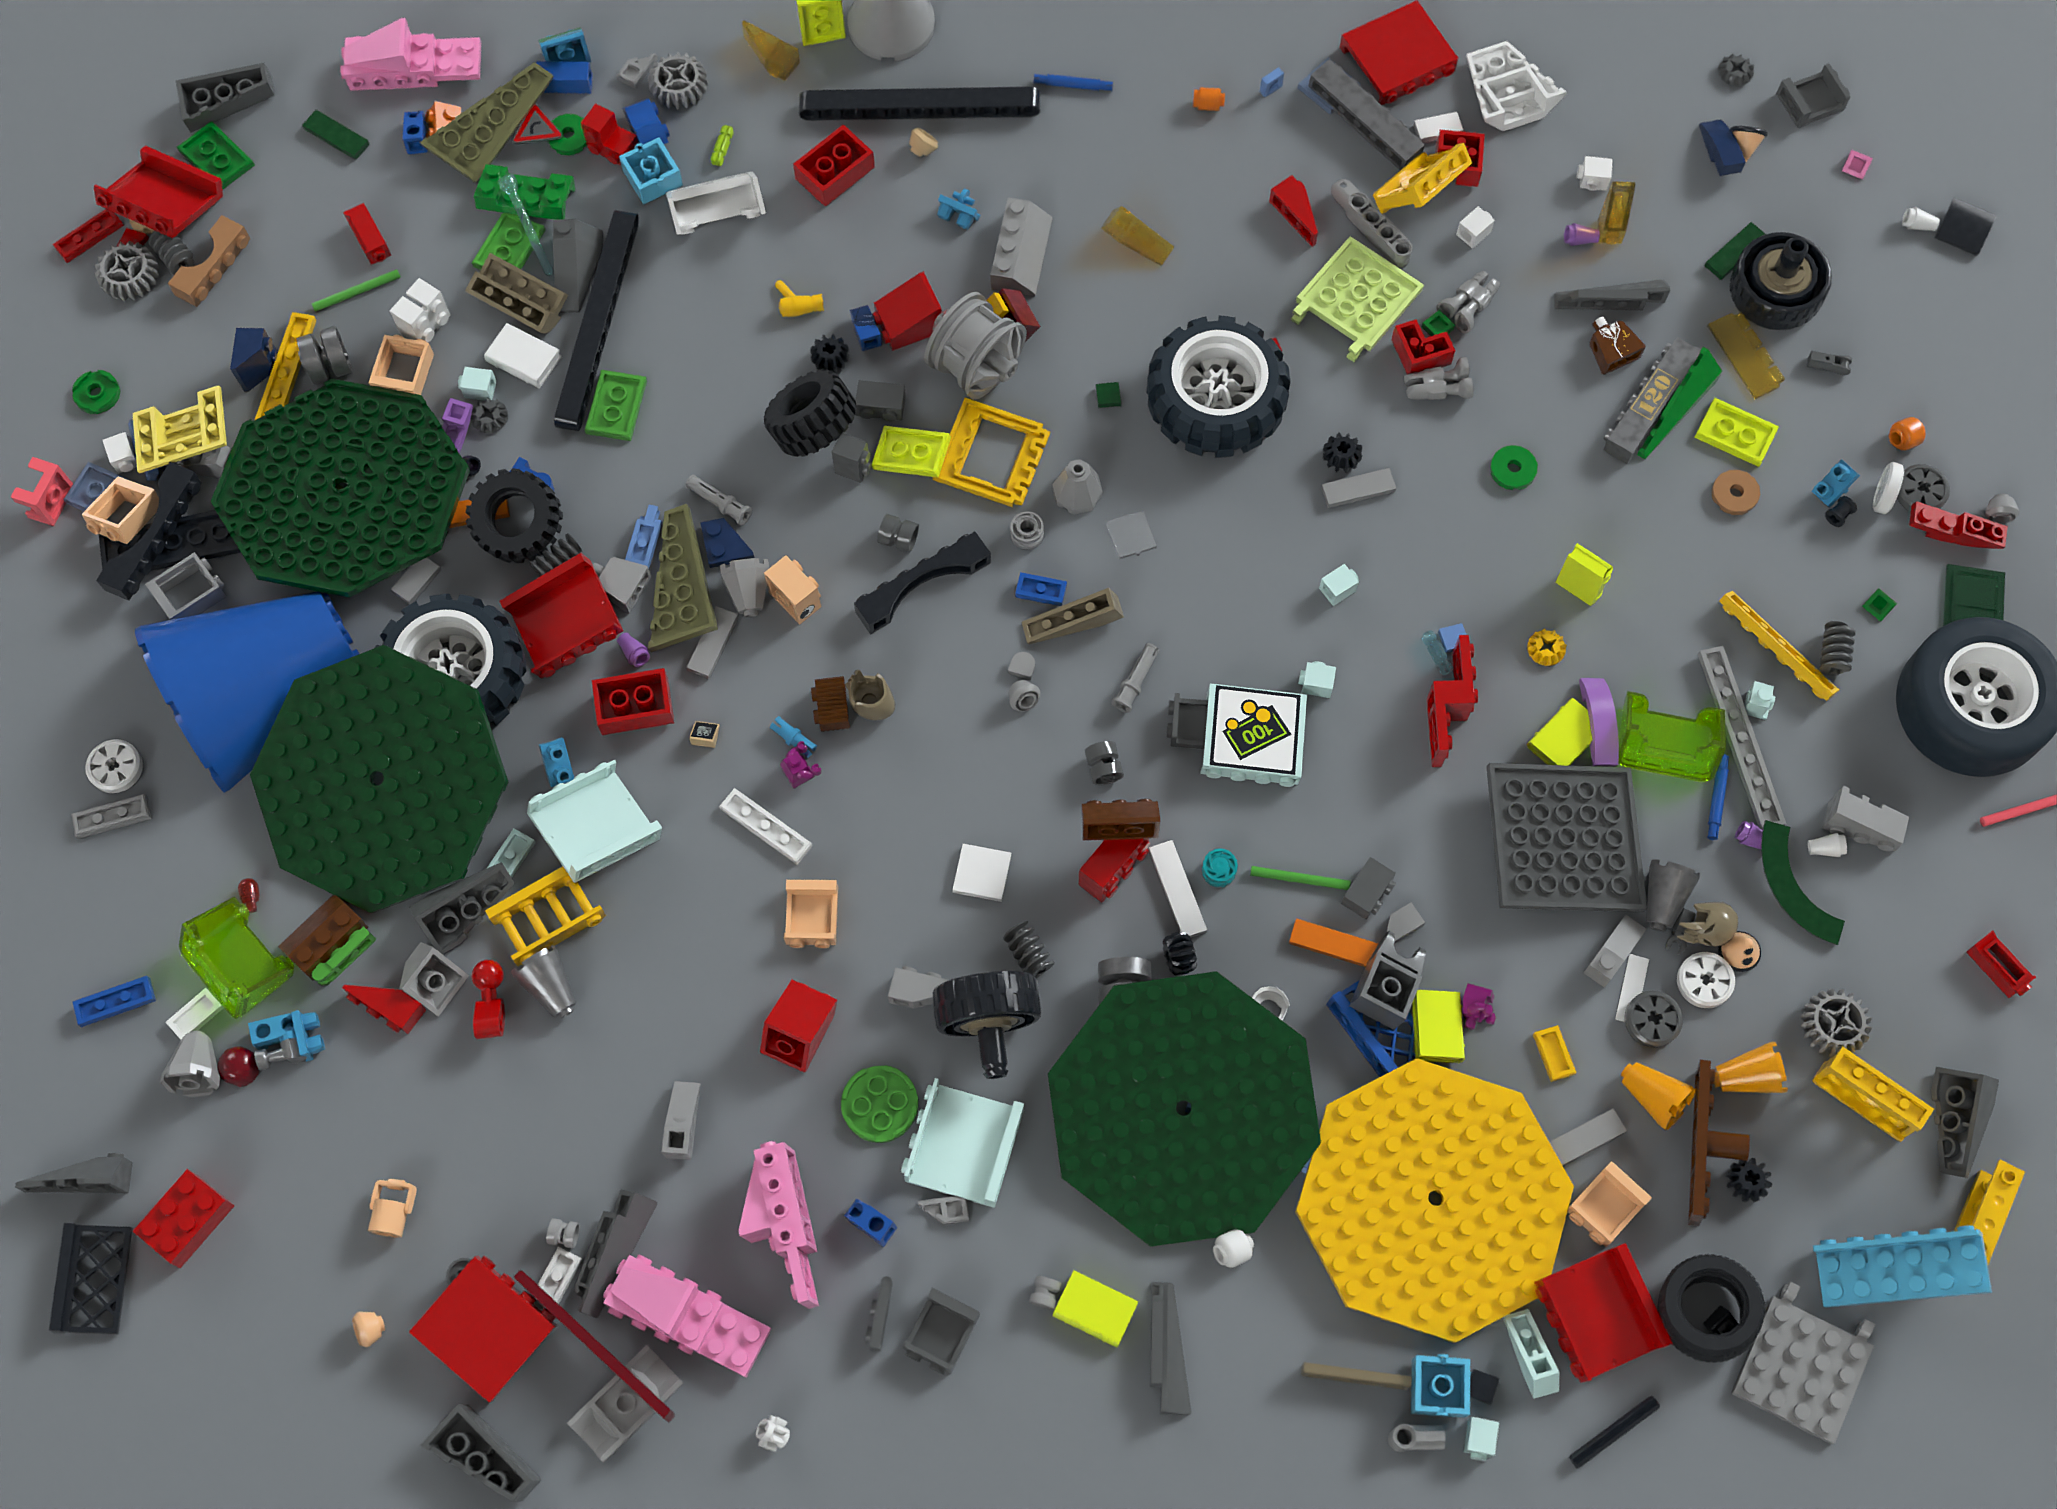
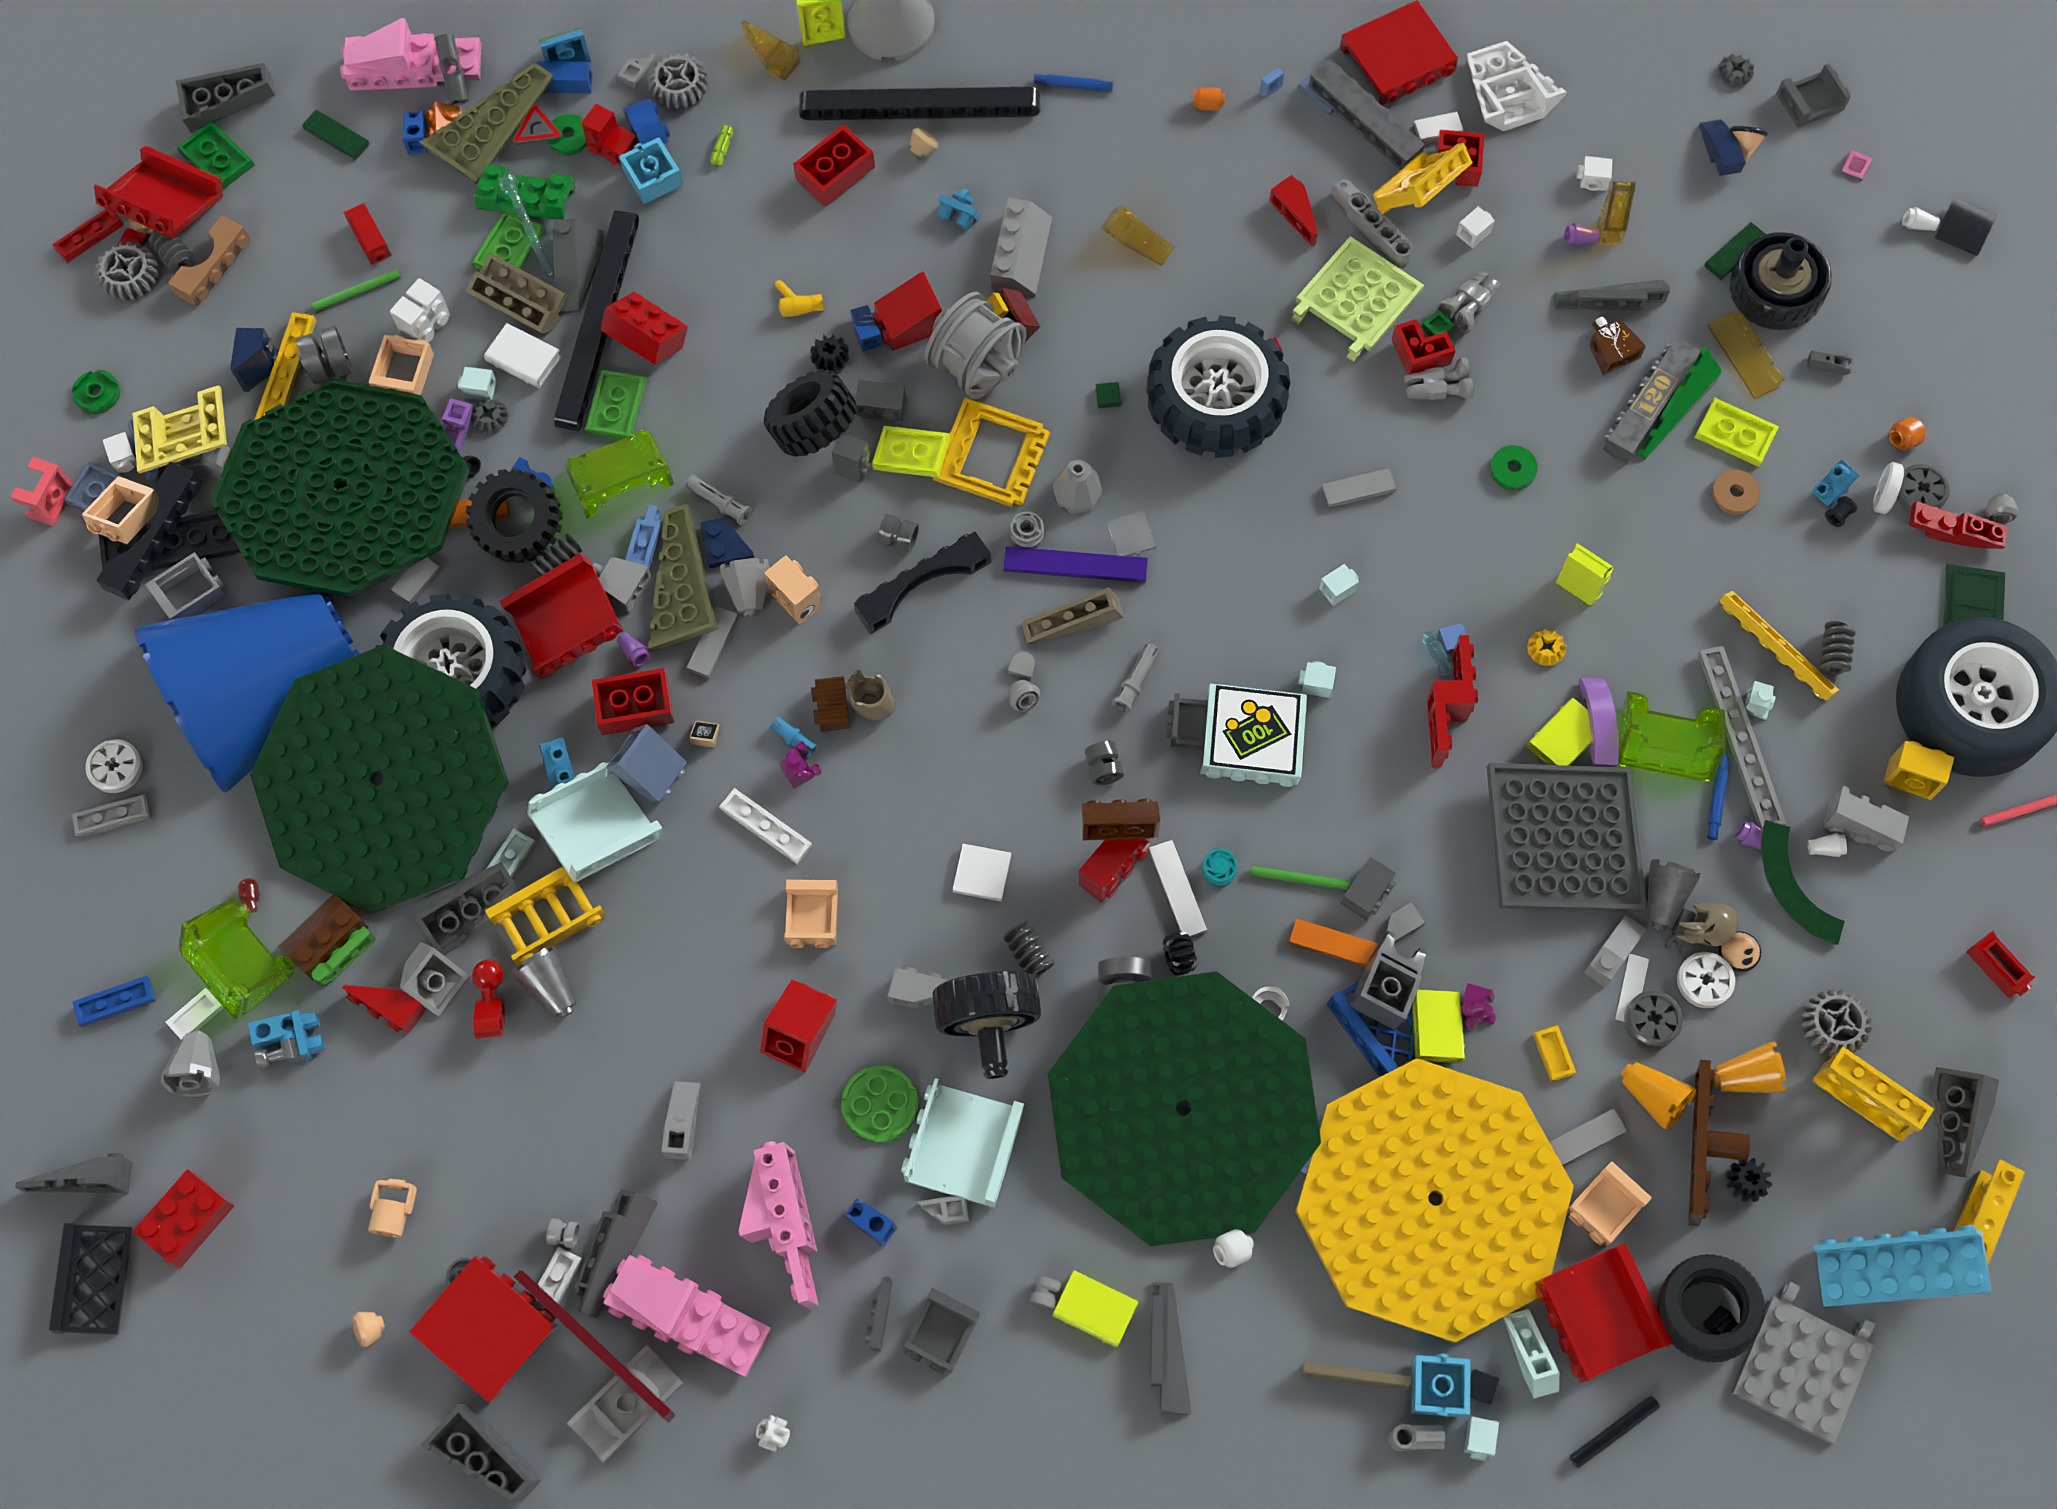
(238, 1066): dark red hair -> none
(449, 56): none -> dark grey piece
(617, 470): none -> clear neon green windscreen
(644, 328): none -> red brick
(647, 764): none -> sand blue slope
(715, 201): white windscreen -> none
(1041, 589): blue plate -> none
(1075, 564): none -> dark purple tile
(1334, 455): black gear -> none
(1879, 604): green slope -> none
(1918, 770): none -> yellow brick

